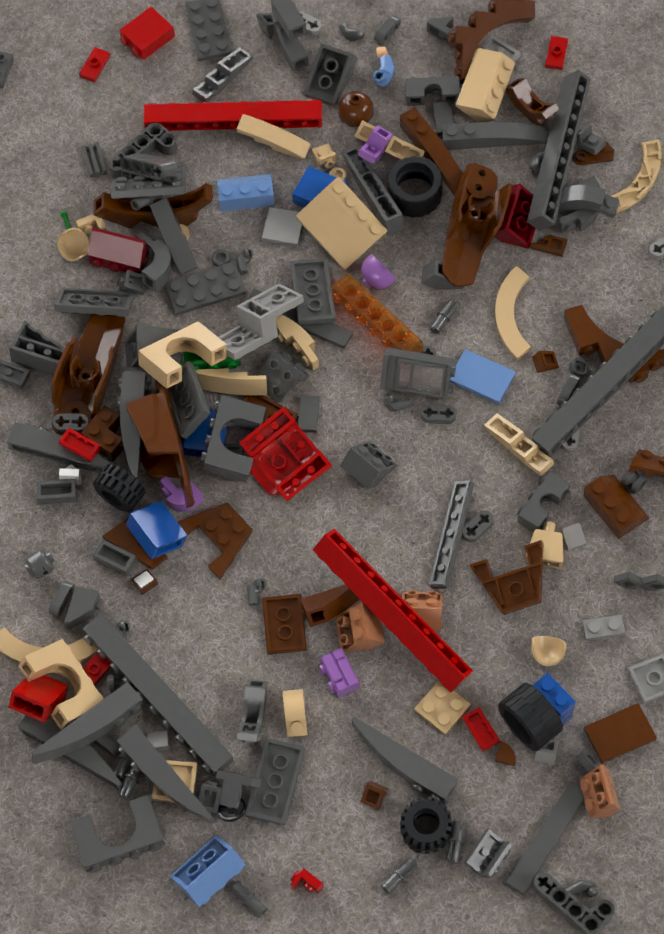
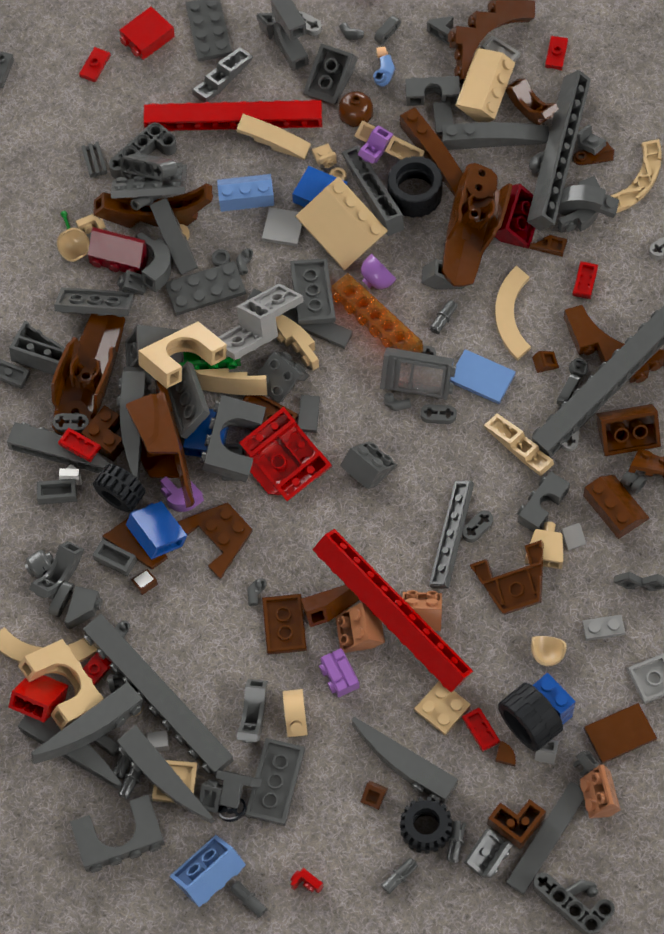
(61, 570): none -> dark grey arch
(516, 827): none -> reddish brown brick
(585, 280): none -> red plate
(629, 429): none -> reddish brown slope

